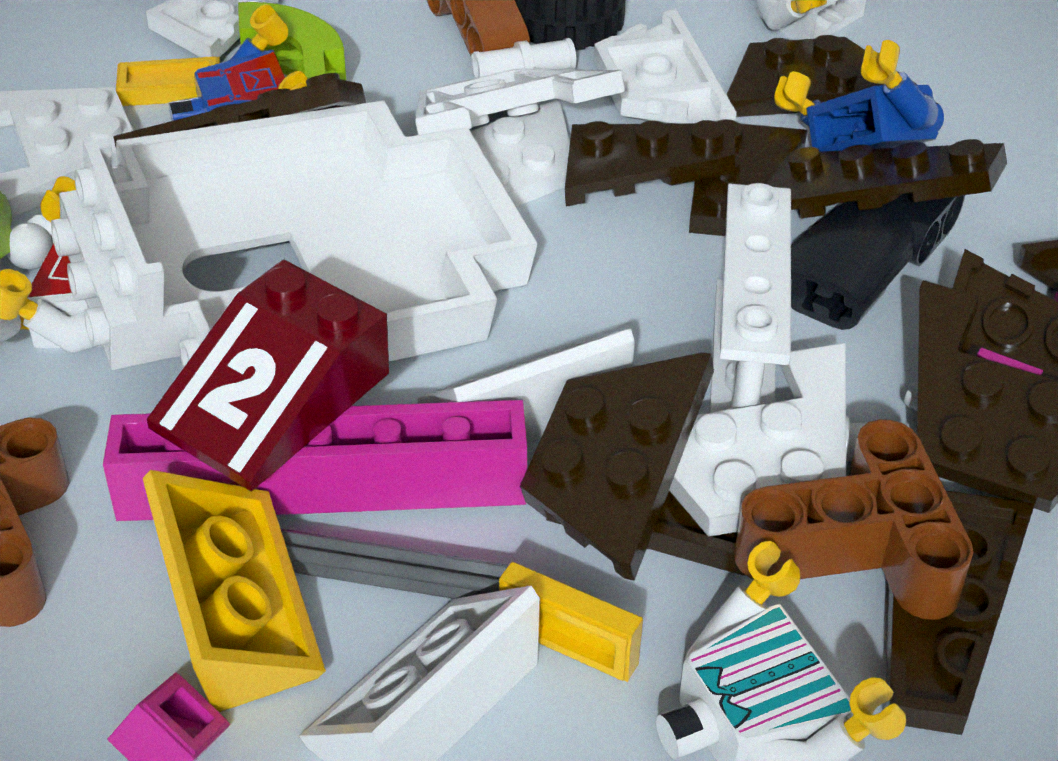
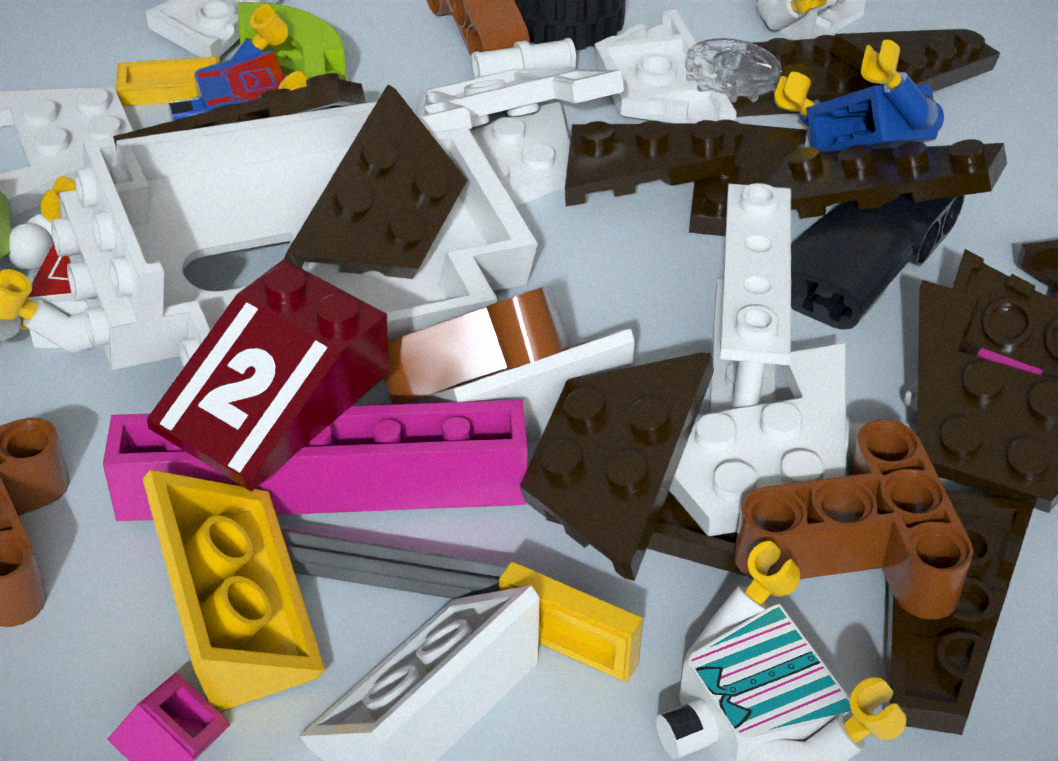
(382, 197): none -> dark brown wing
(475, 345): none -> beam
(731, 70): none -> clear wheel
(927, 56): none -> dark brown wing

